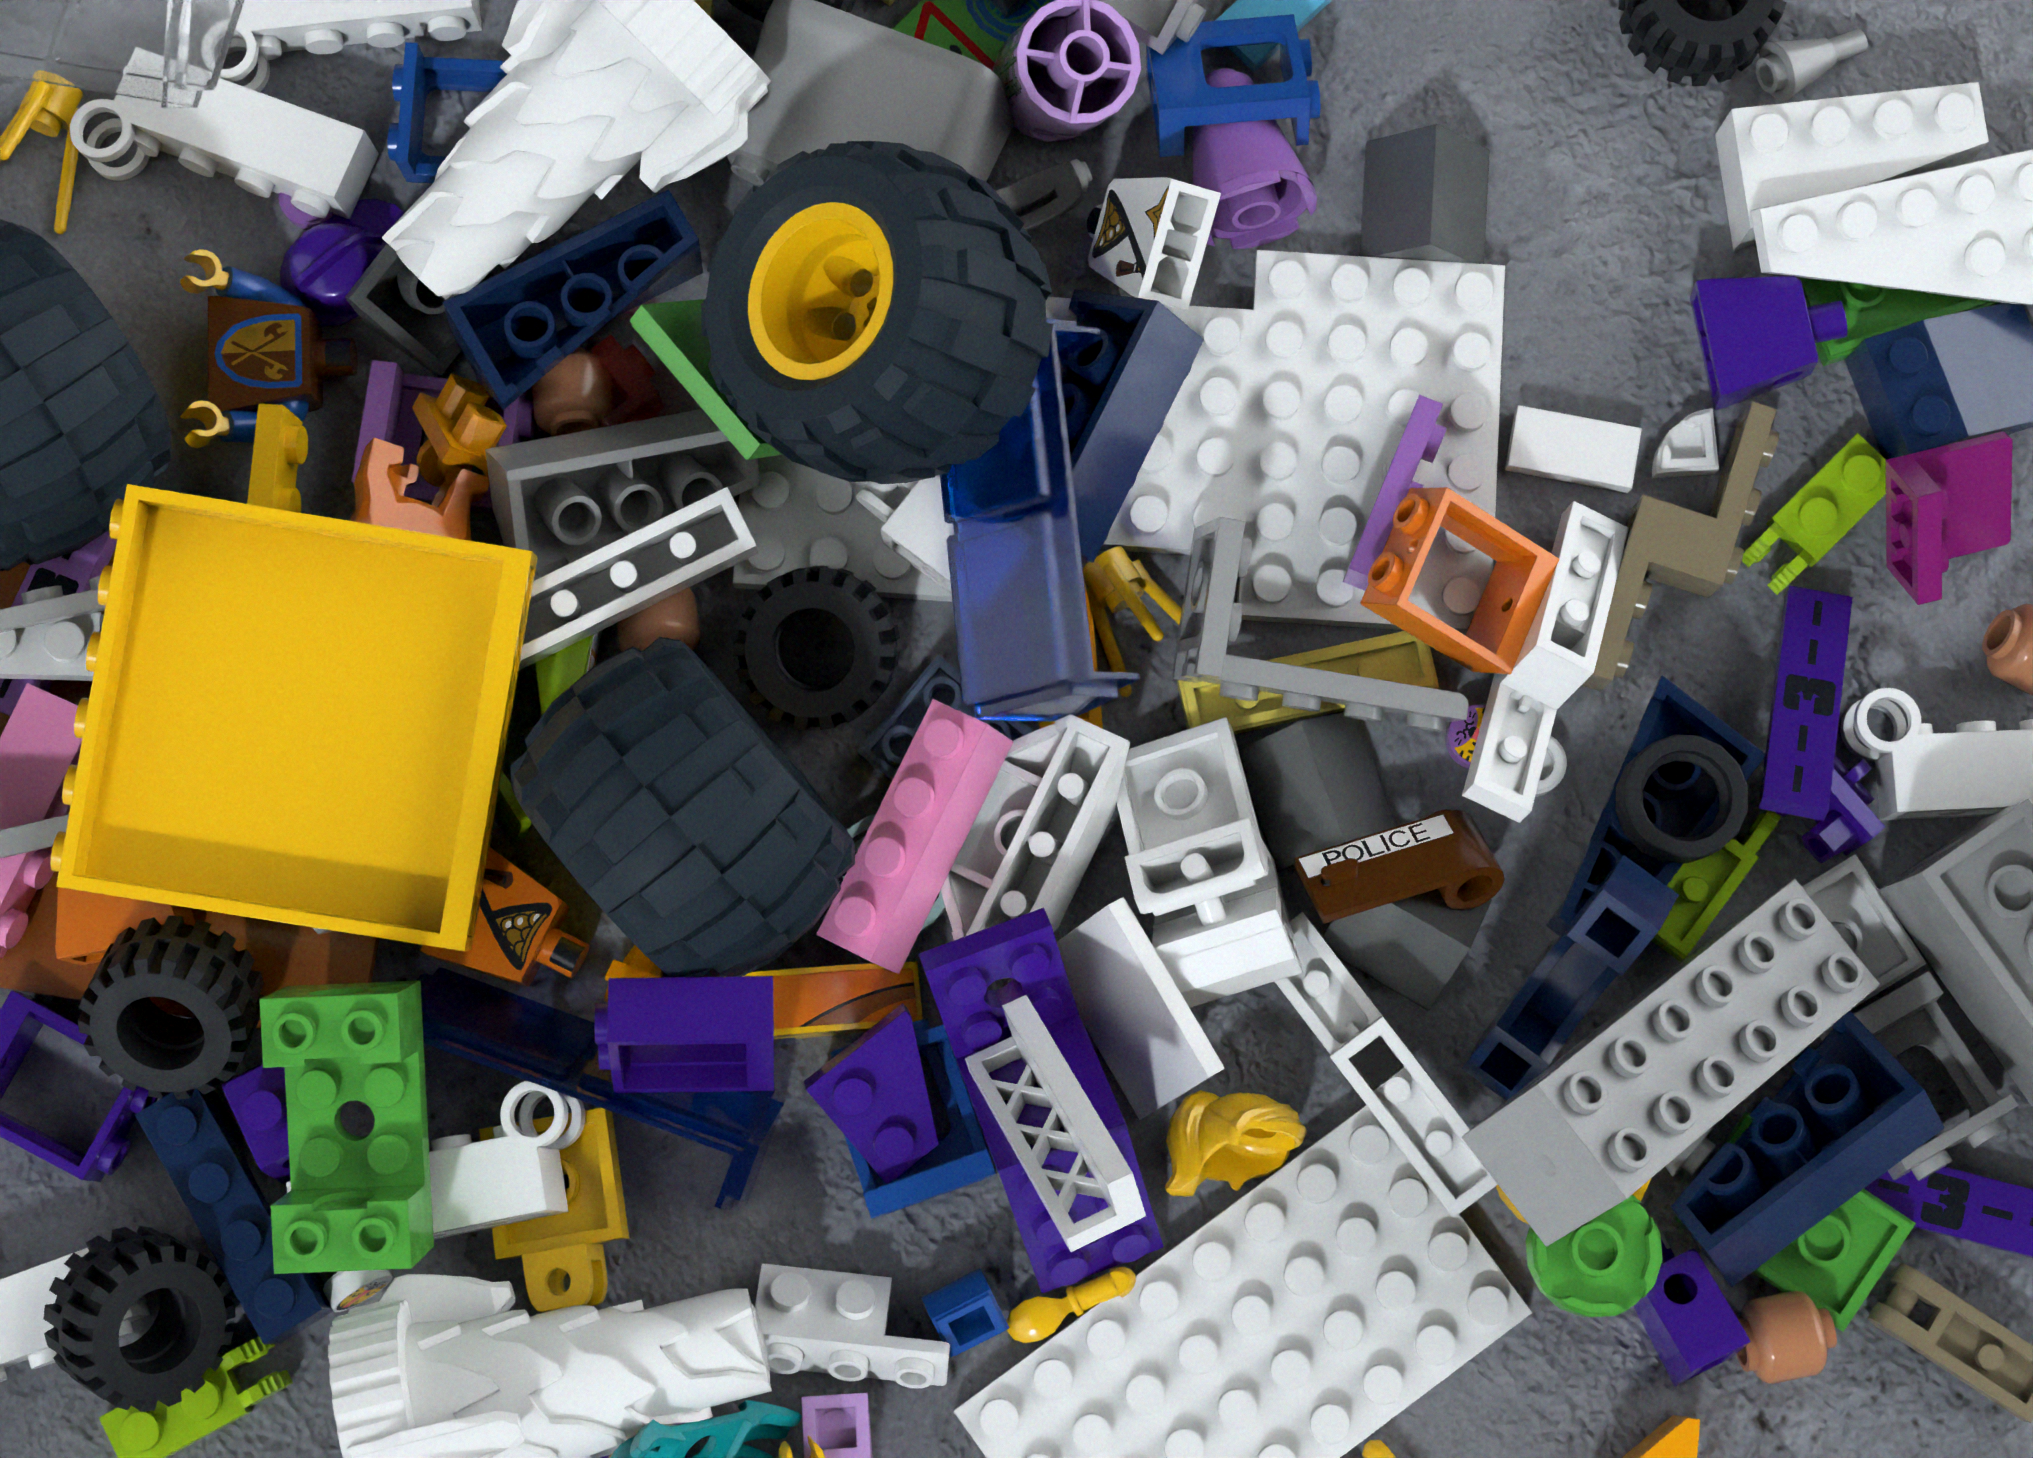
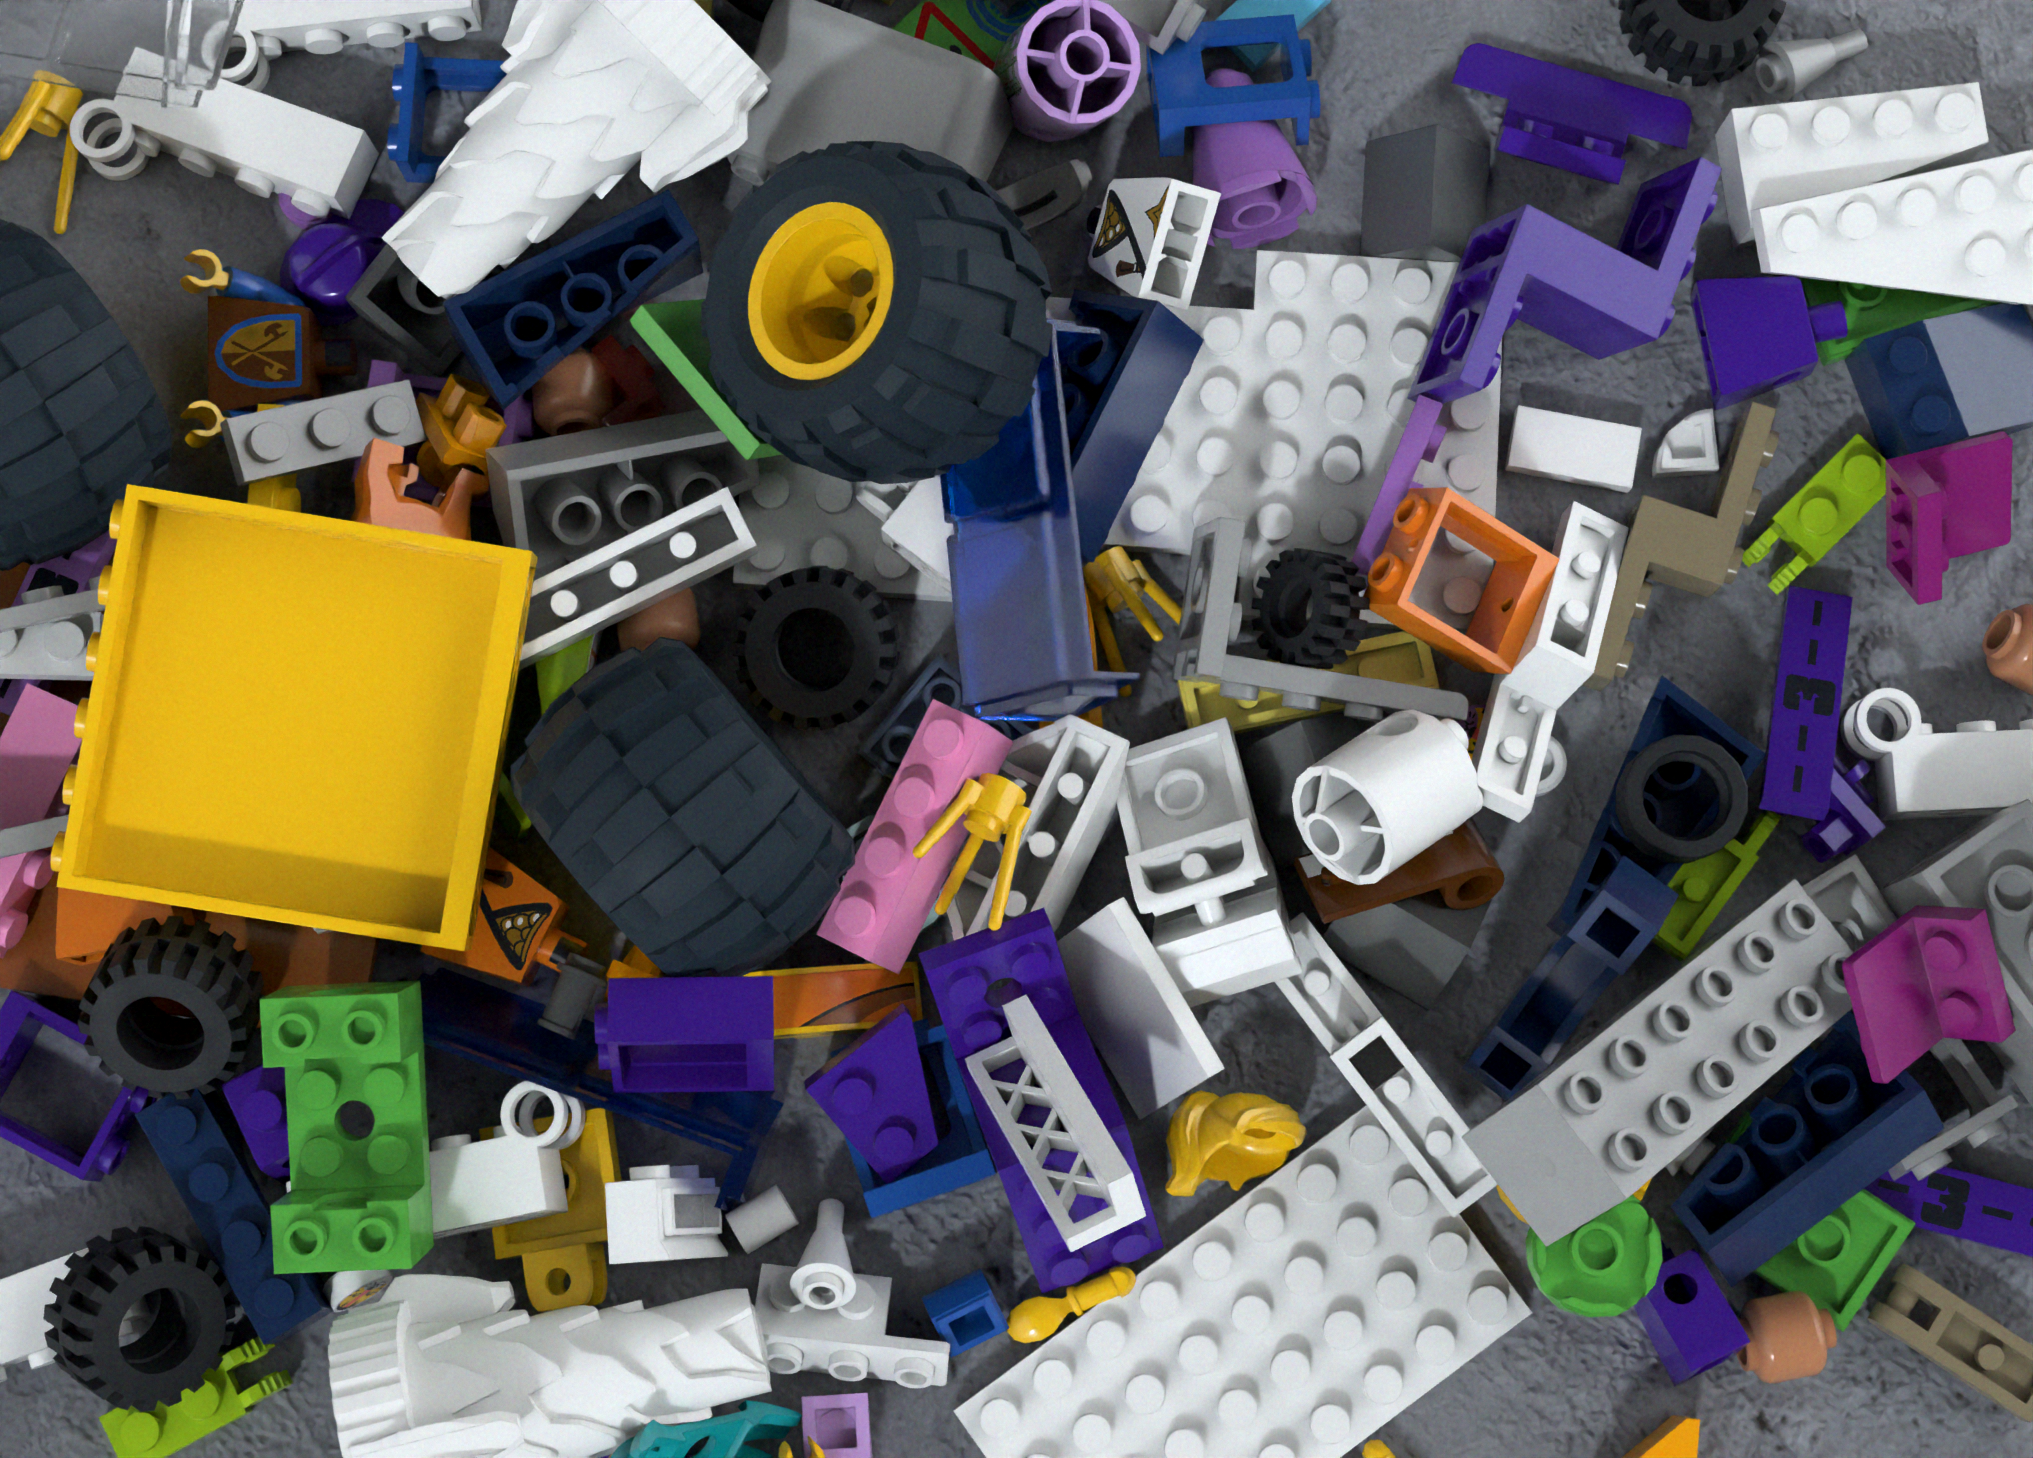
(320, 431): none -> light grey plate
(572, 995): none -> dark grey pin
(663, 1216): none -> white window
(761, 1219): none -> white hinge
(825, 1271): none -> white cone
(991, 809): none -> yellow plant
(1333, 614): none -> black tyre
(1386, 795): none -> white cylinder
(1567, 282): none -> dark purple bracket
(1570, 115): none -> dark purple plate
(1926, 982): none -> magenta bracket

